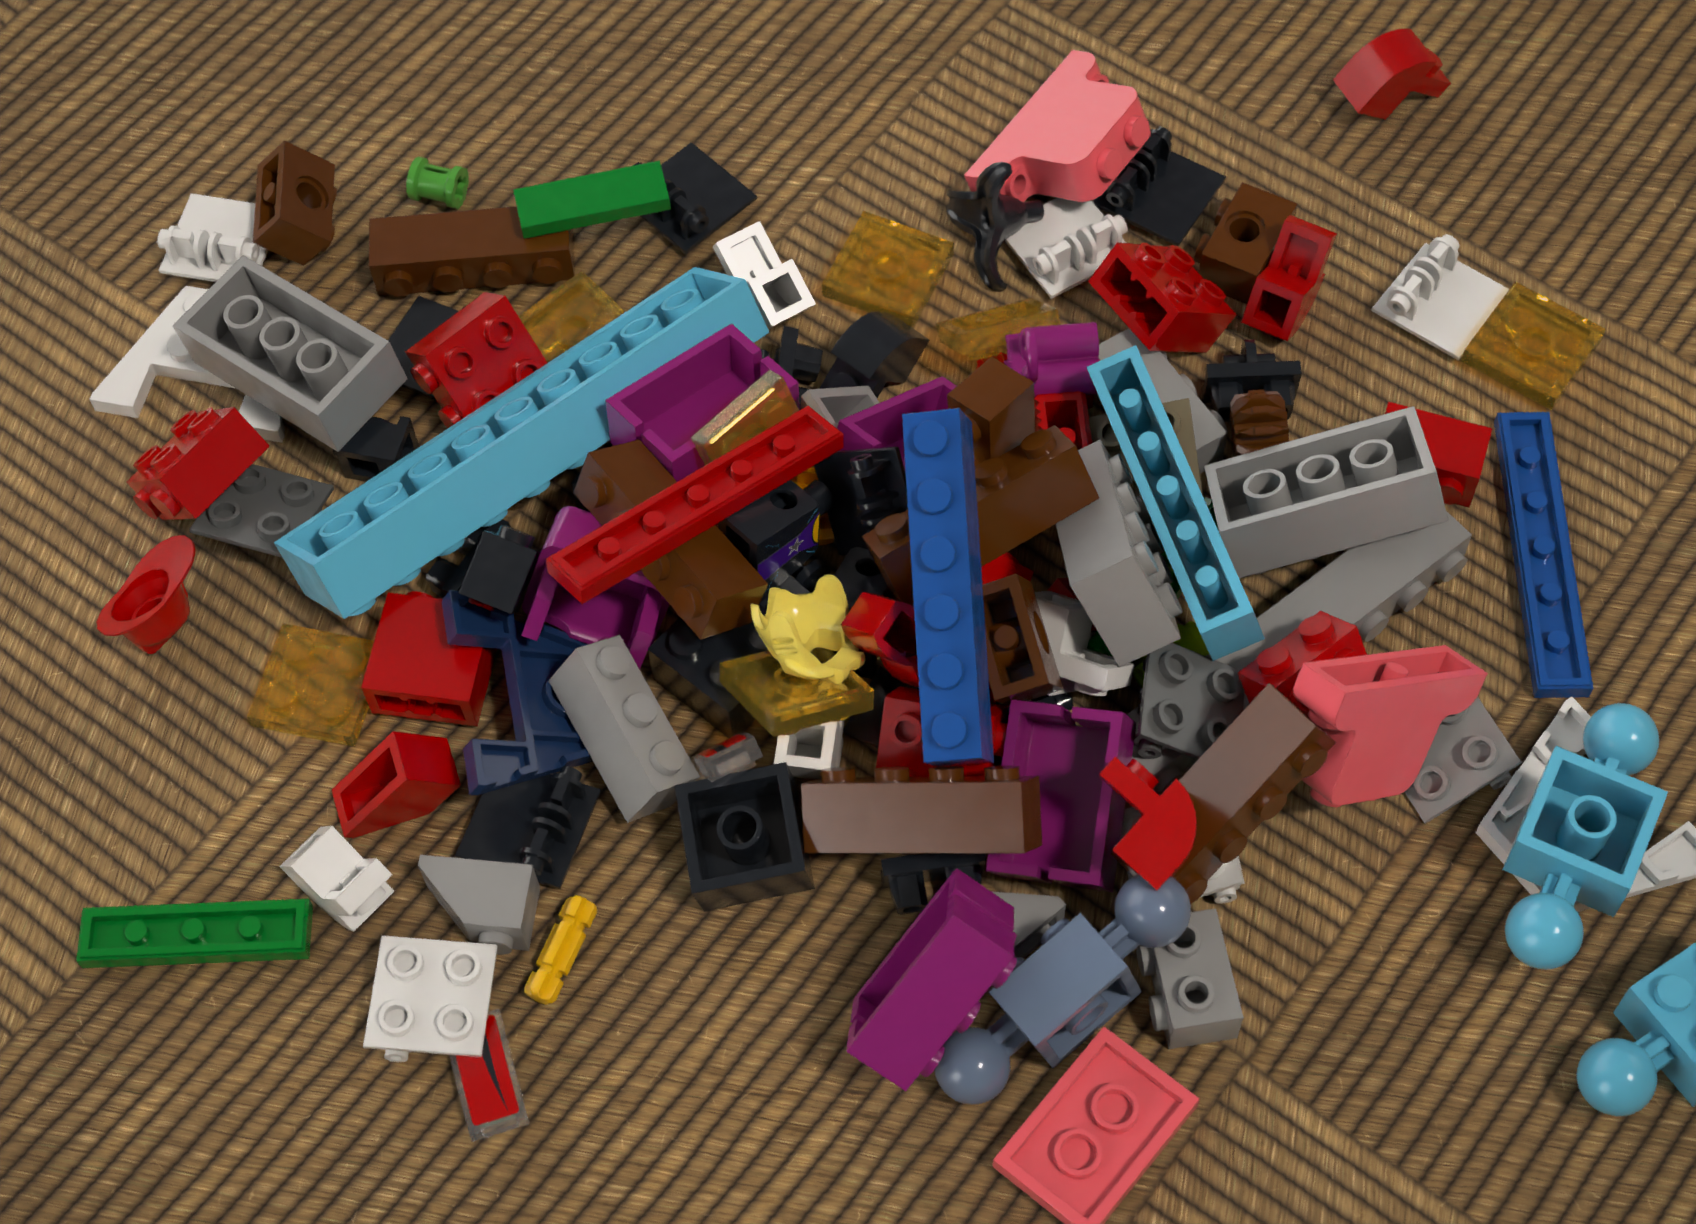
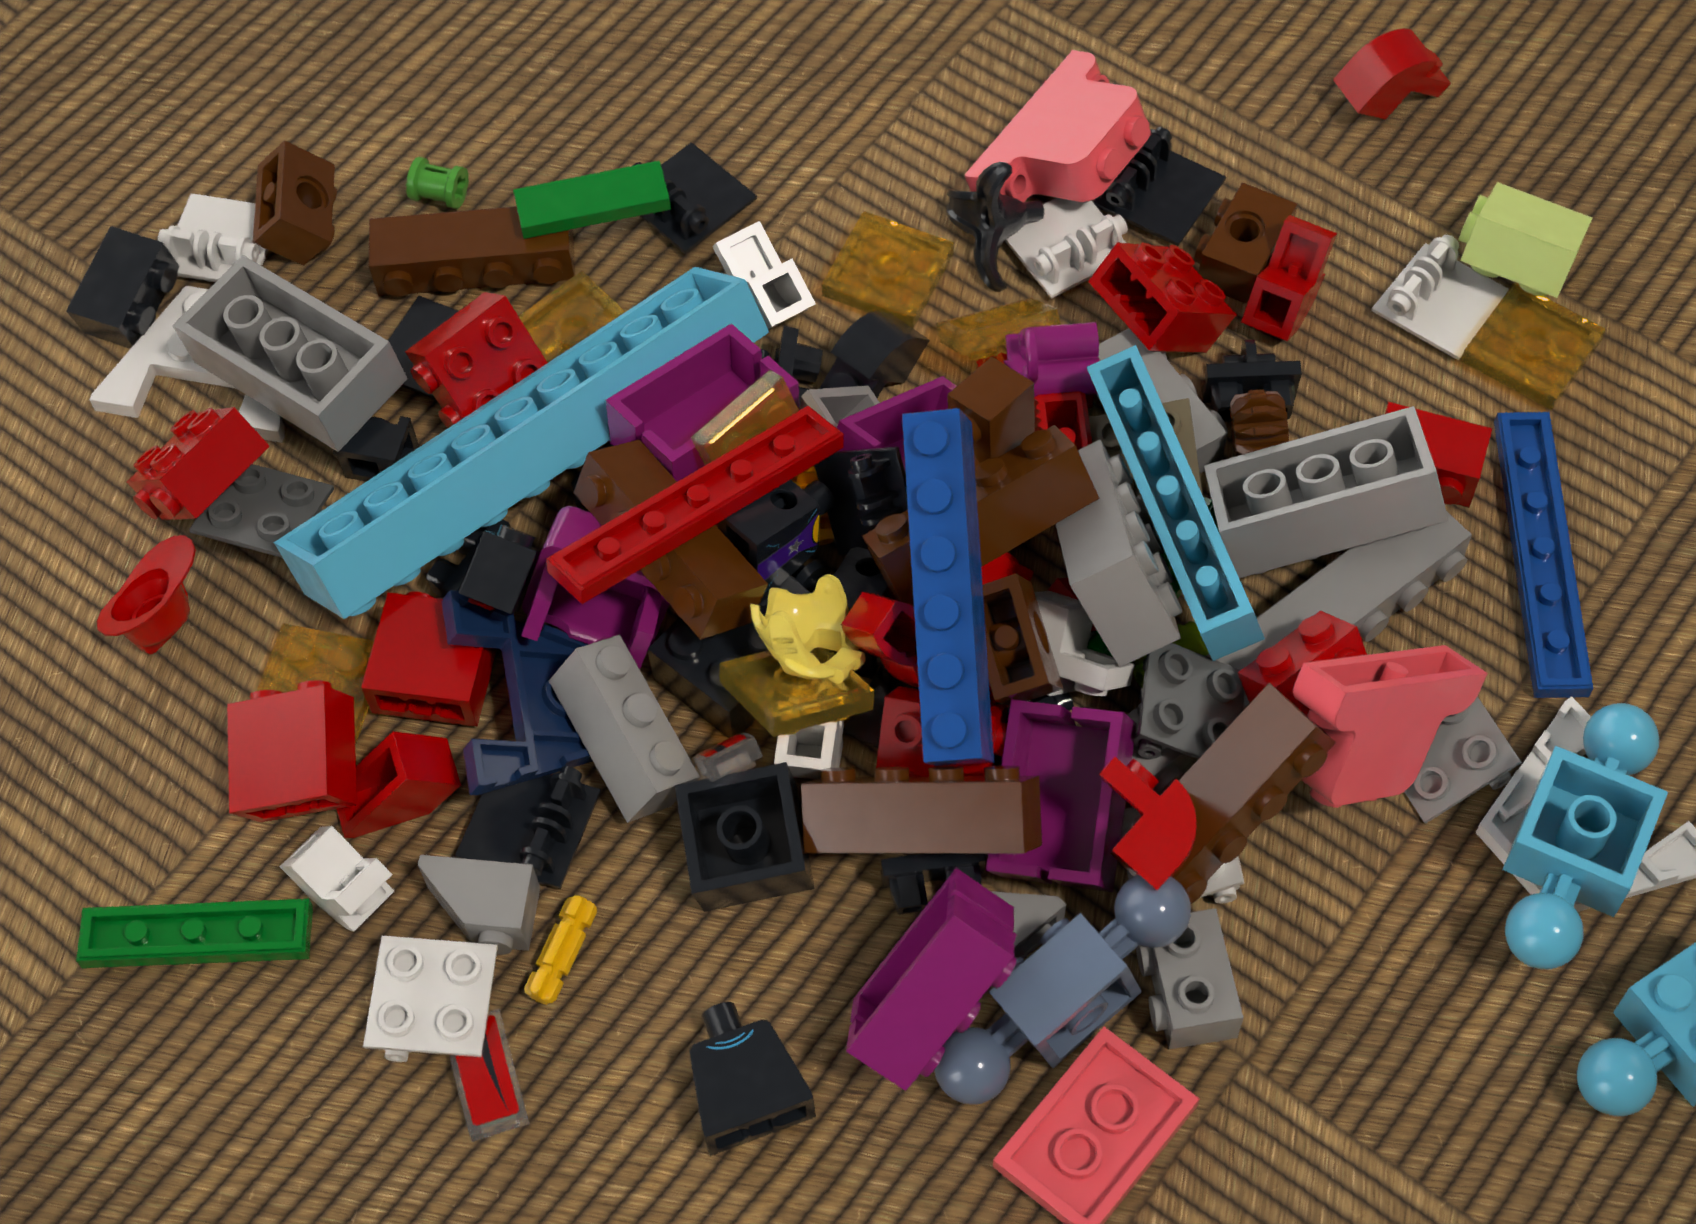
(123, 287): none -> black brick
(291, 752): none -> red brick
(745, 1081): none -> black torso
(1523, 239): none -> yellowish green brick

